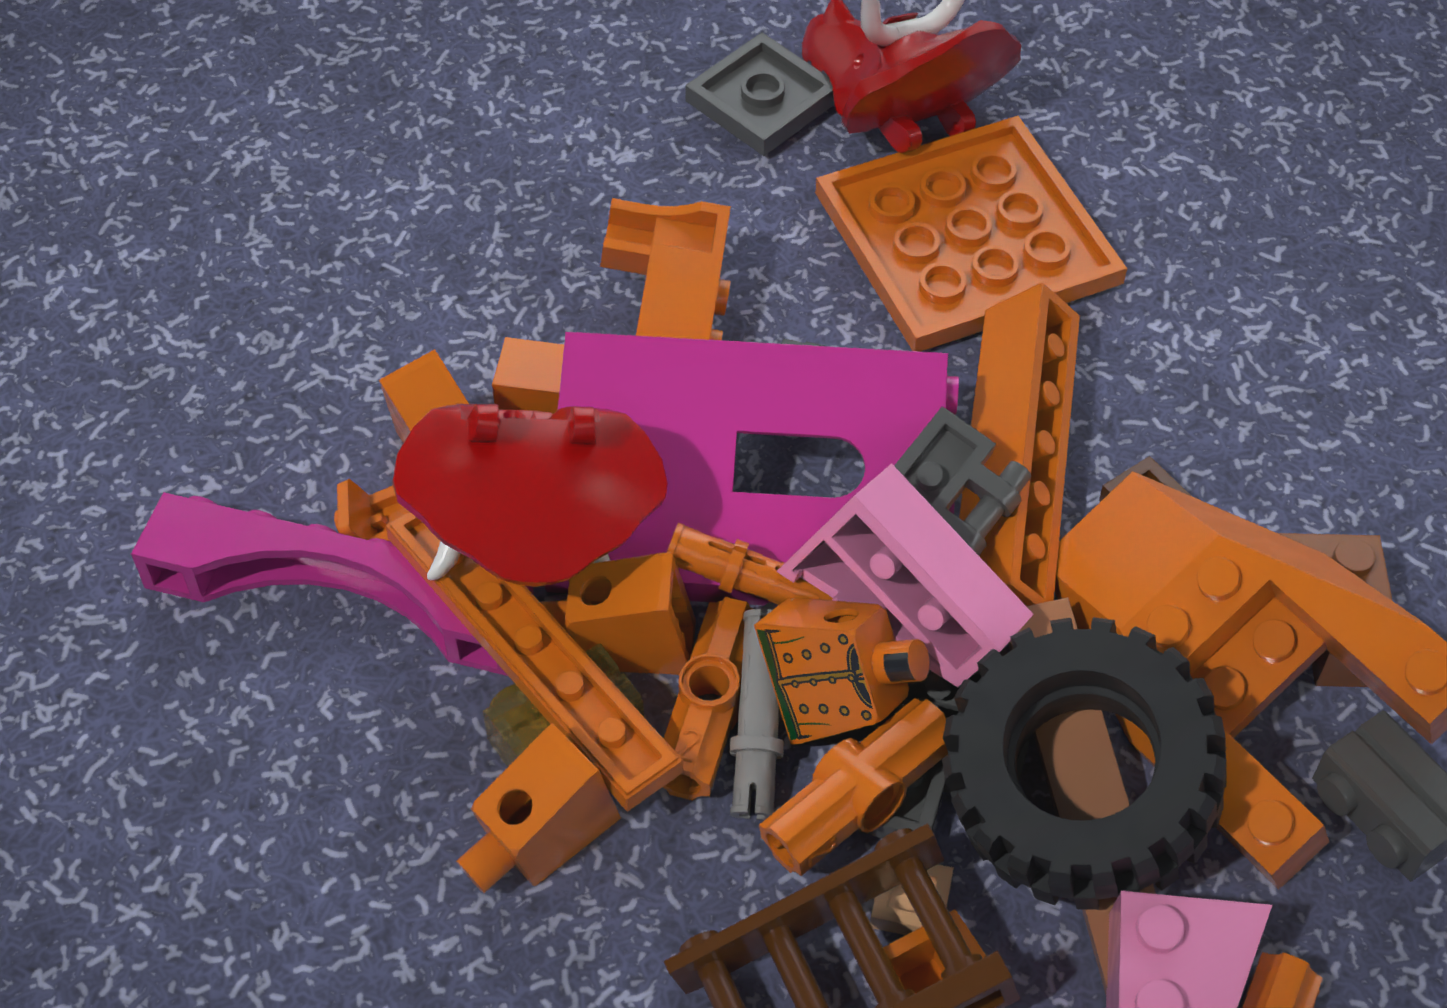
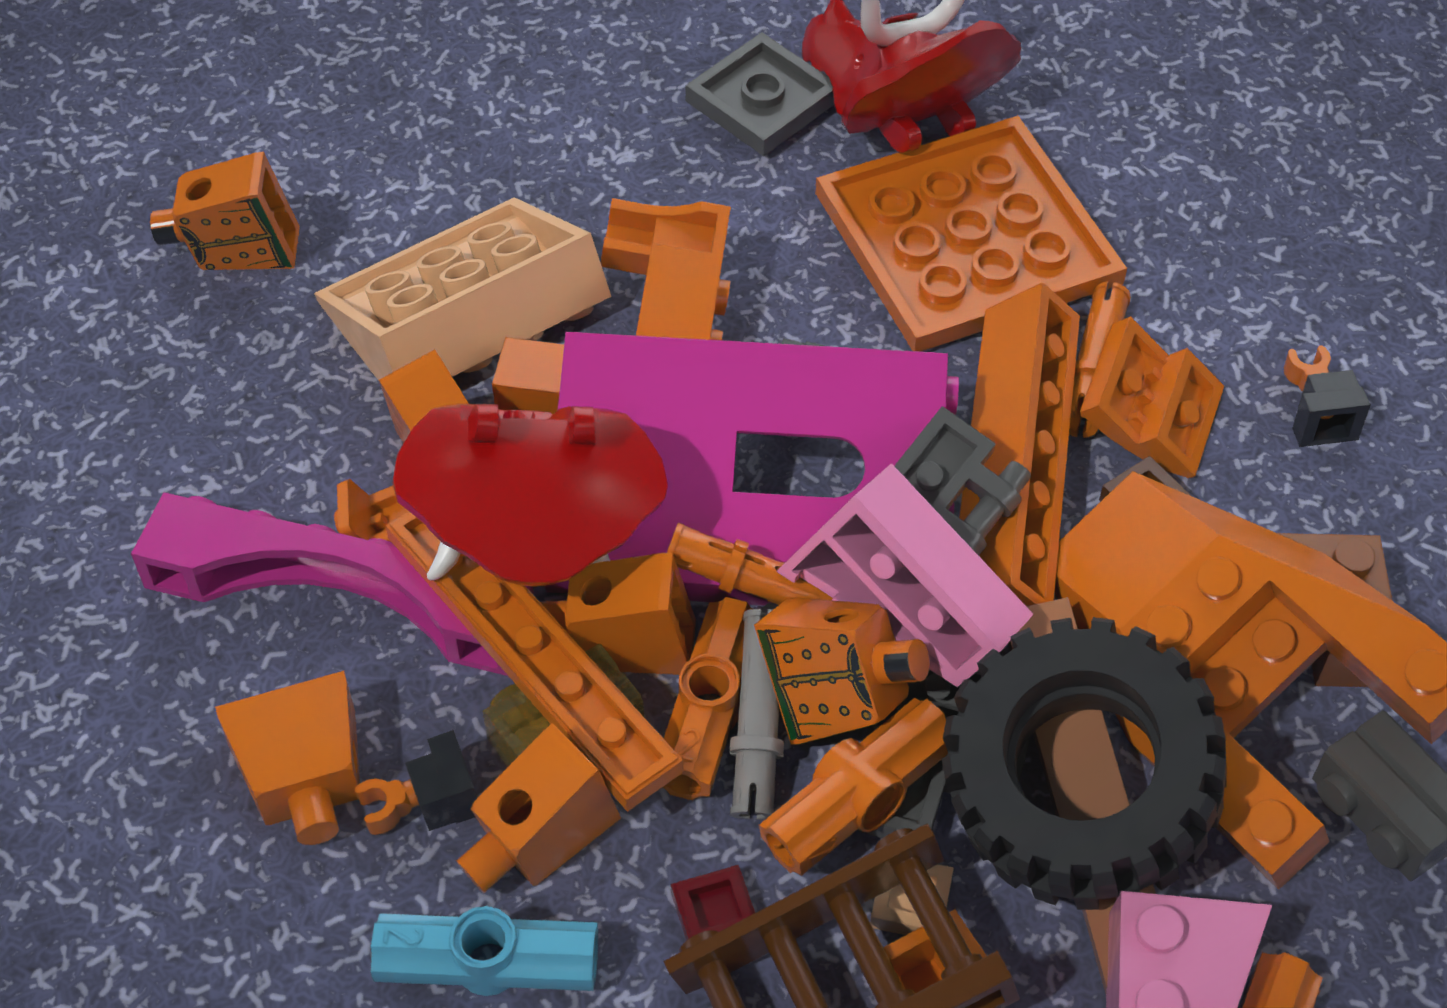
(231, 217): none -> orange torso
(297, 753): none -> orange torso
(436, 784): none -> black piece
(439, 947): none -> medium azure piece
(469, 290): none -> light nougat slope
(712, 901): none -> dark red tile
(1099, 322): none -> orange pin
(1152, 399): none -> orange slope
(1331, 402): none -> black piece

